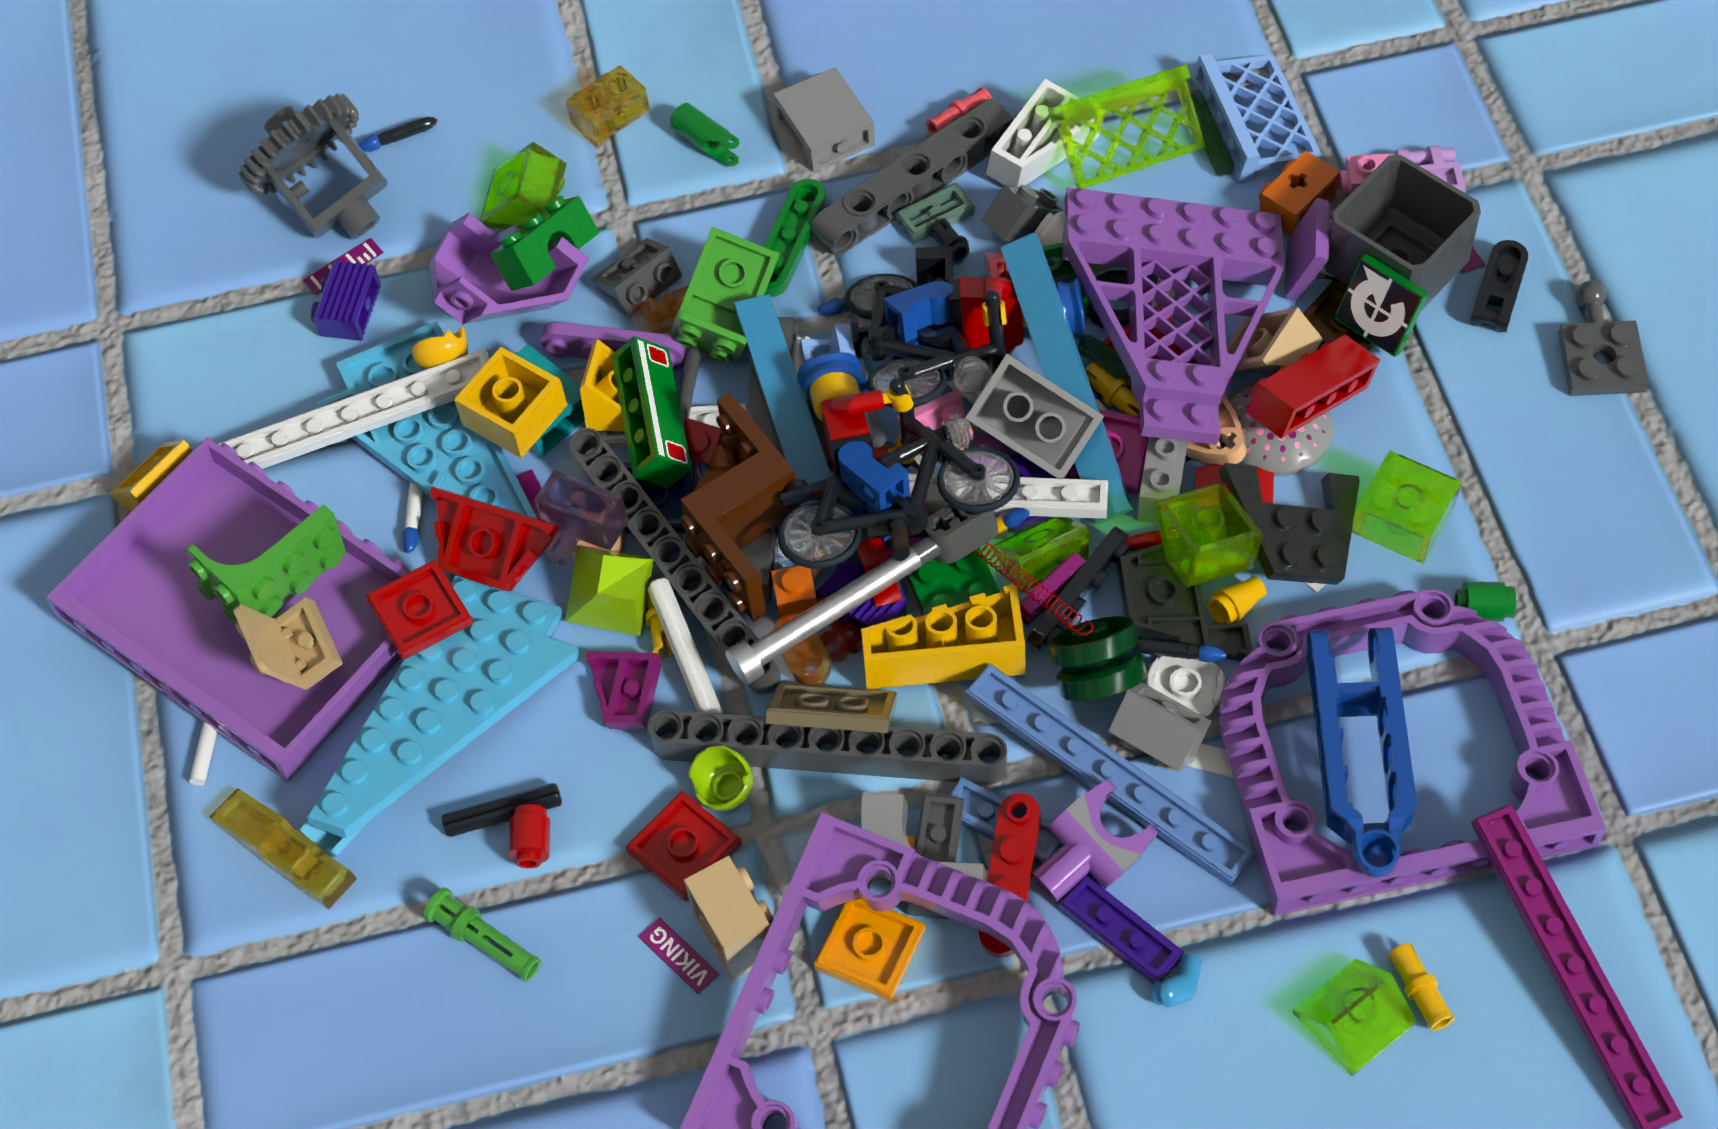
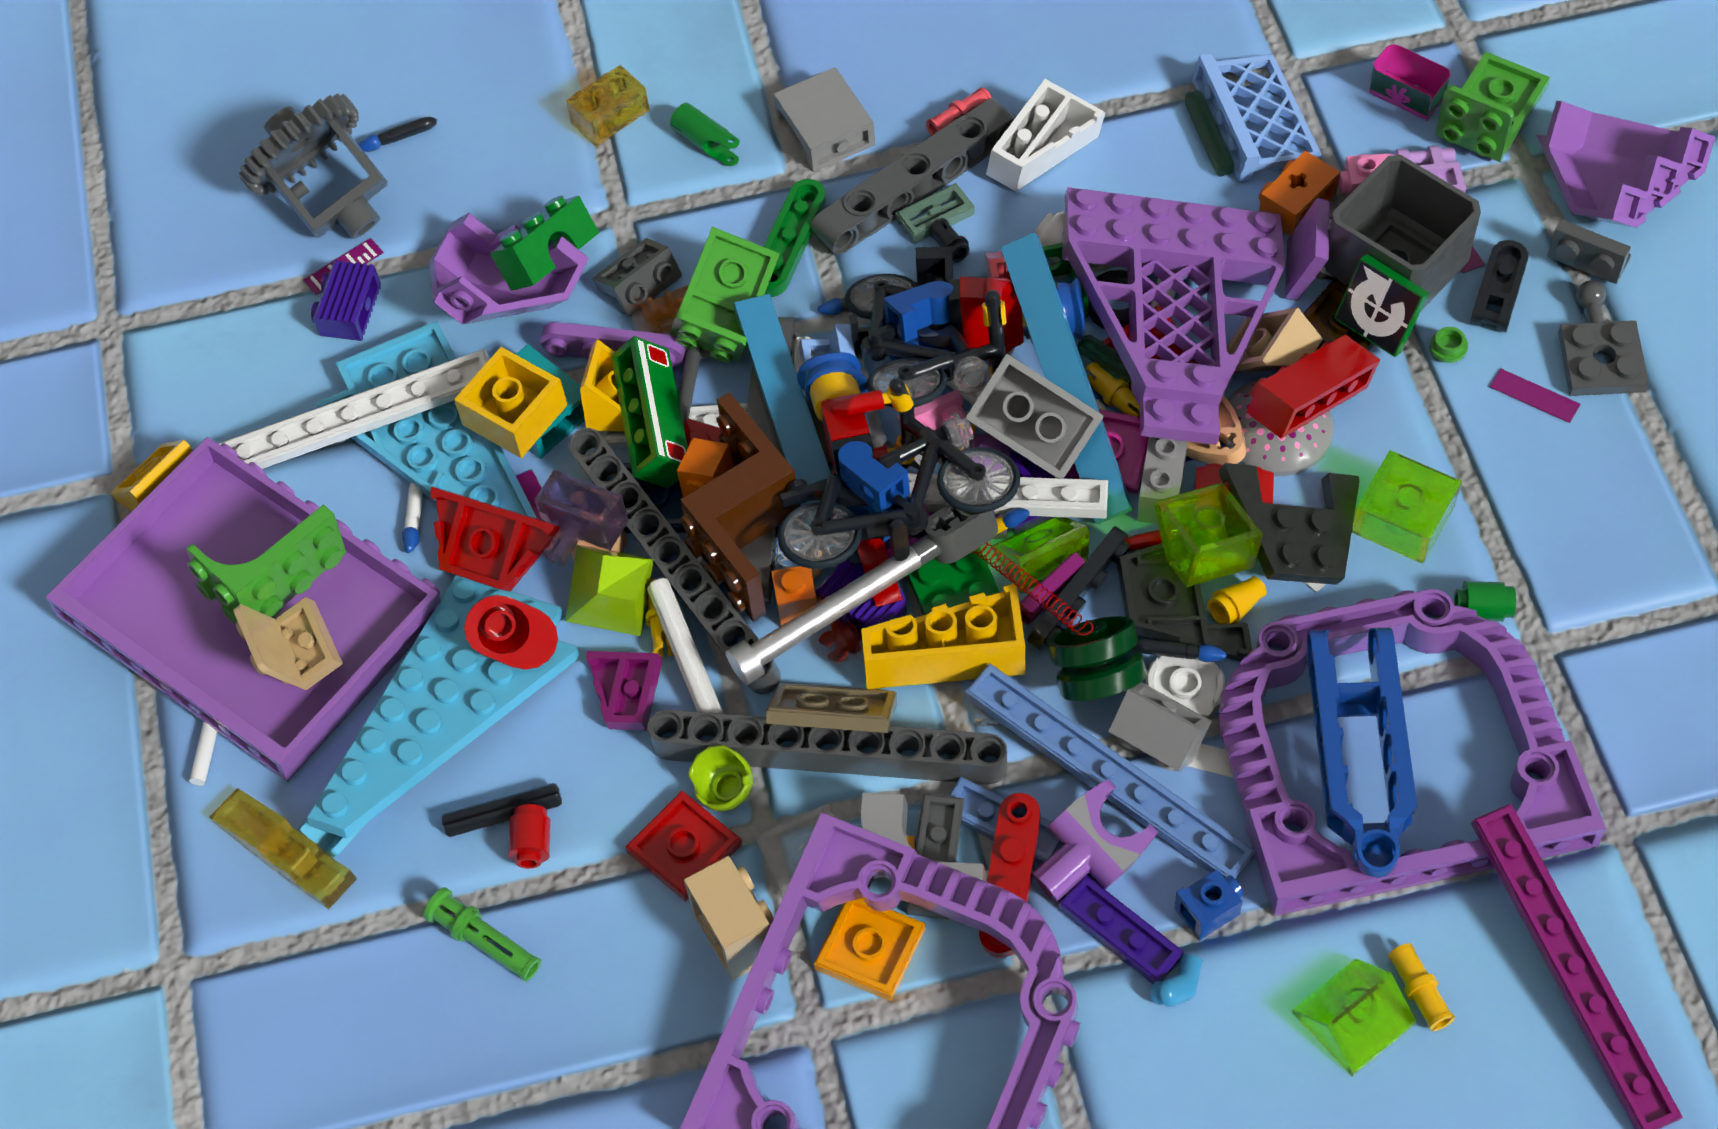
(419, 609): red tile -> none
(440, 349): yellow hair -> none
(511, 632): none -> red piece
(522, 187): clear neon green slope -> none
(678, 955): magenta sticker -> none
(702, 464): none -> orange brick
(805, 654): clear orange plate -> none
(1019, 211): dark grey slope -> none
(1119, 97): clear neon green fence -> none
(1207, 915): none -> blue brick
(1398, 72): none -> dark pink piece
(1449, 345): none -> bright green plate
(1490, 106): none -> bright green bracket
(1535, 395): none -> magenta sticker
(1589, 251): none -> dark grey bracket
(1620, 167): none -> medium lavender panel

